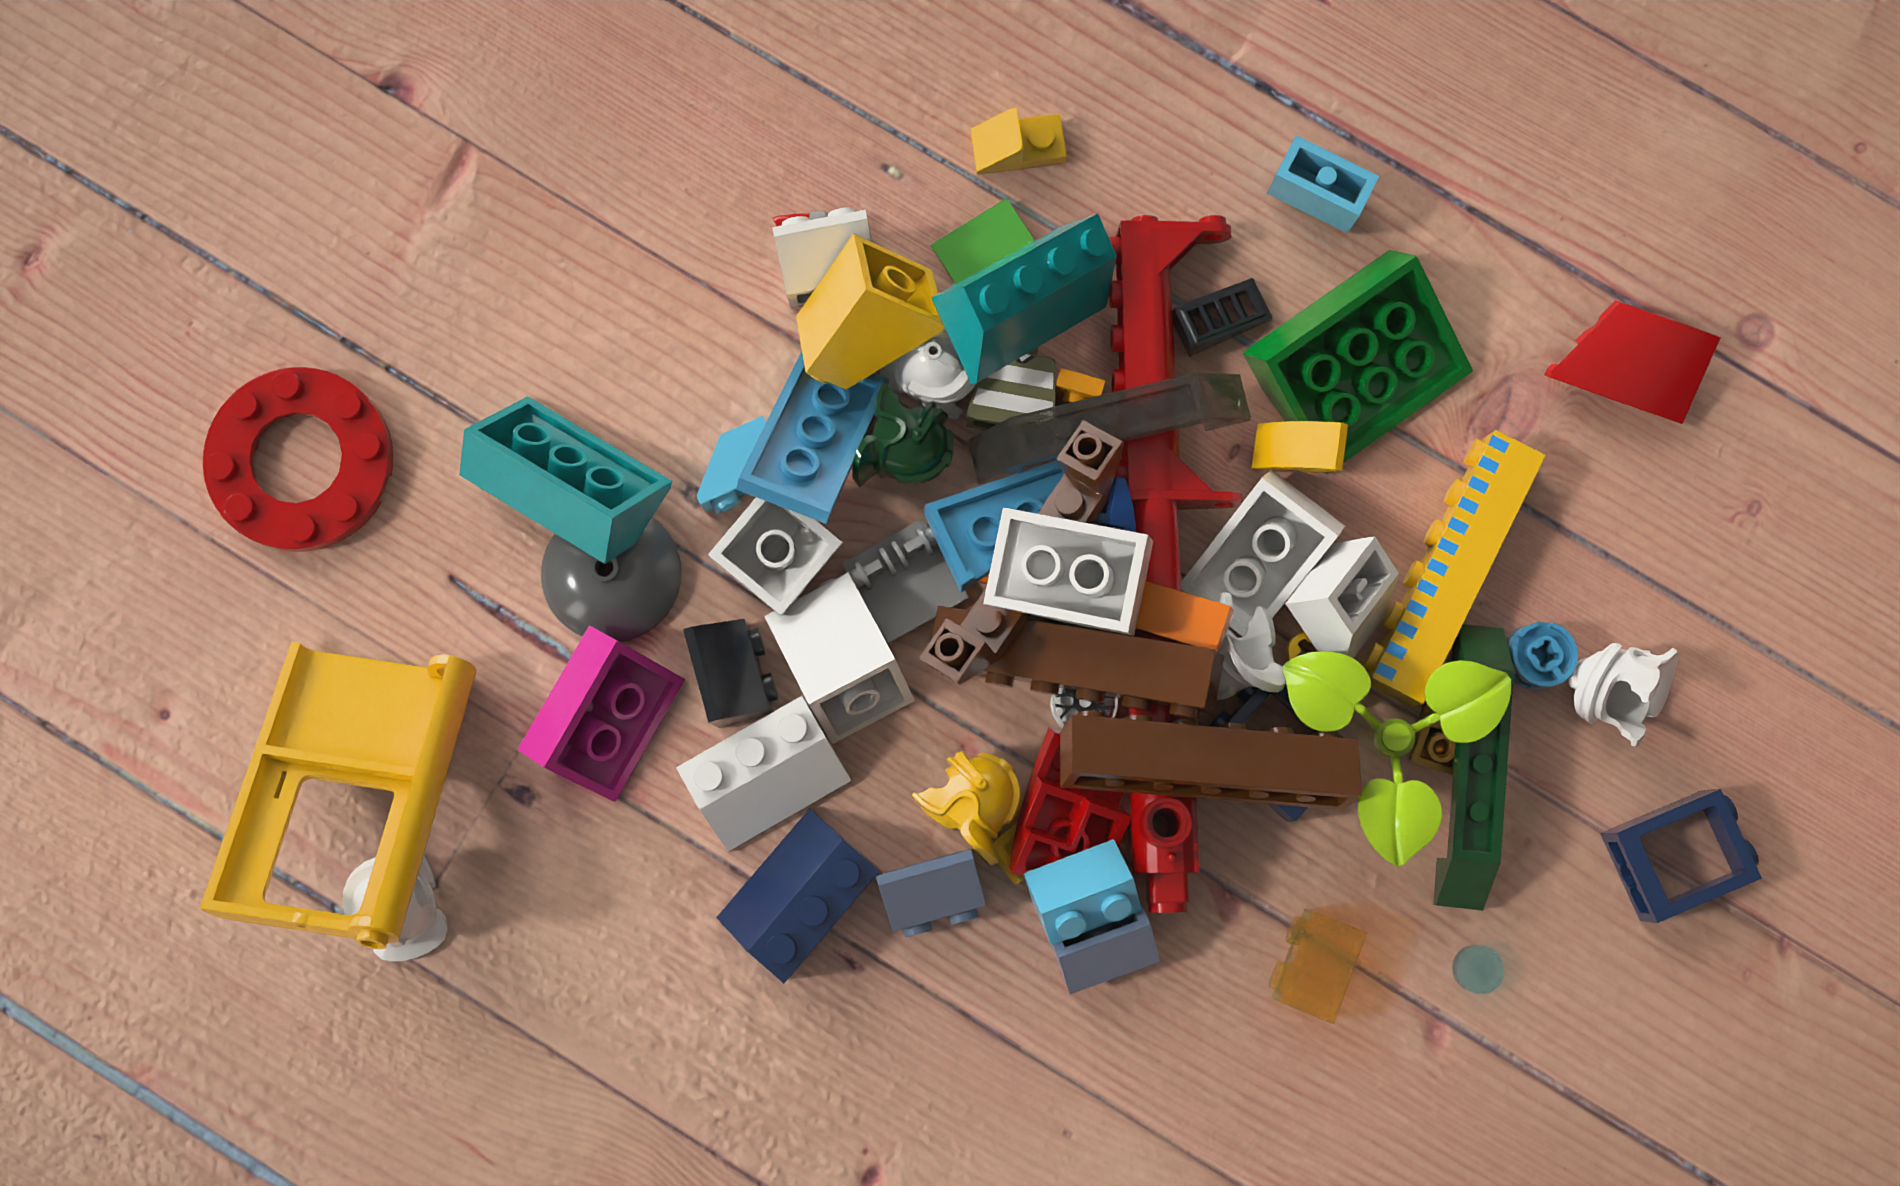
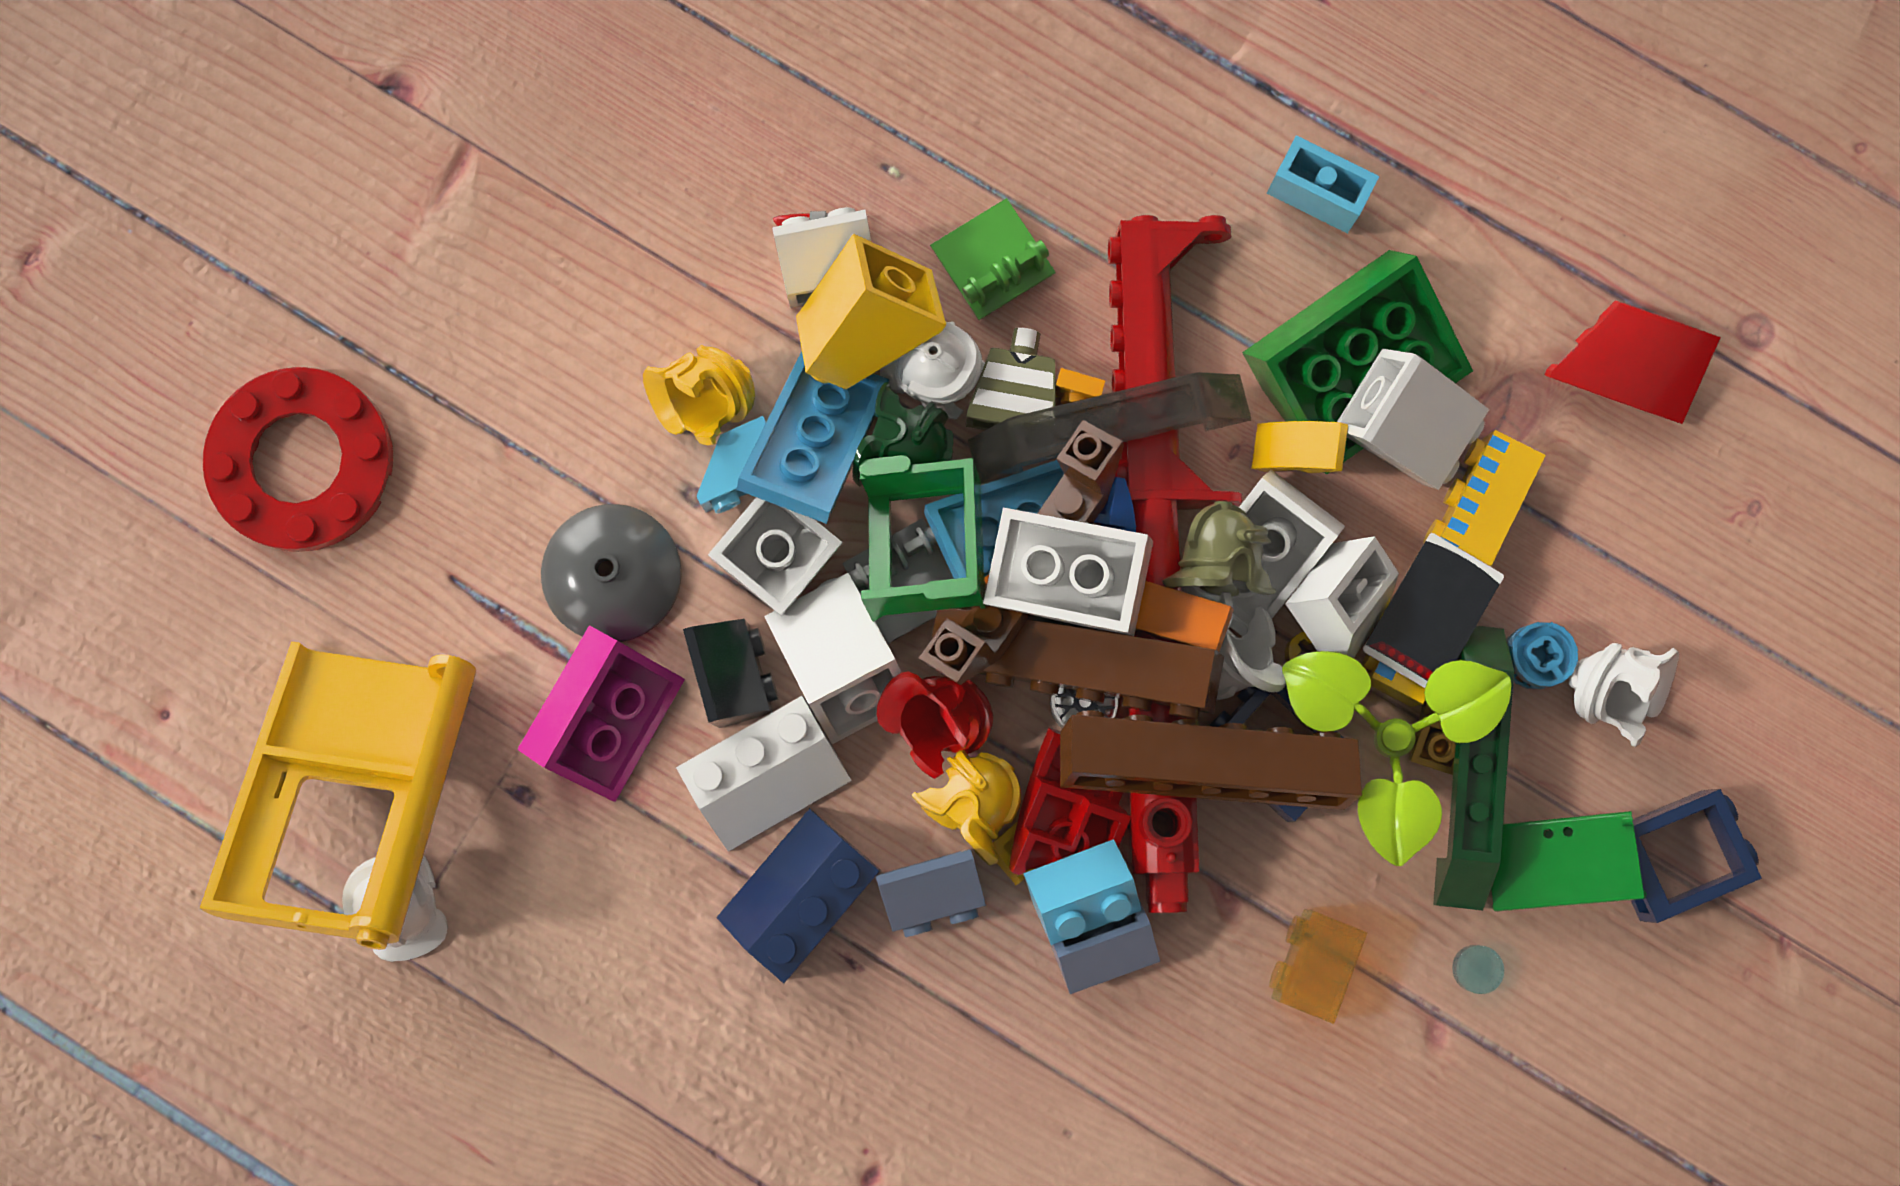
(563, 477): teal slope -> none
(700, 393): none -> yellow helmet
(894, 480): none -> green piece
(935, 717): none -> red helmet
(1017, 143): yellow slope -> none
(1028, 296): teal slope -> none
(1188, 331): black slope -> none
(1221, 549): none -> olive helmet
(1413, 417): none -> white slope
(1433, 610): none -> black sticker
(1567, 865): none -> green door

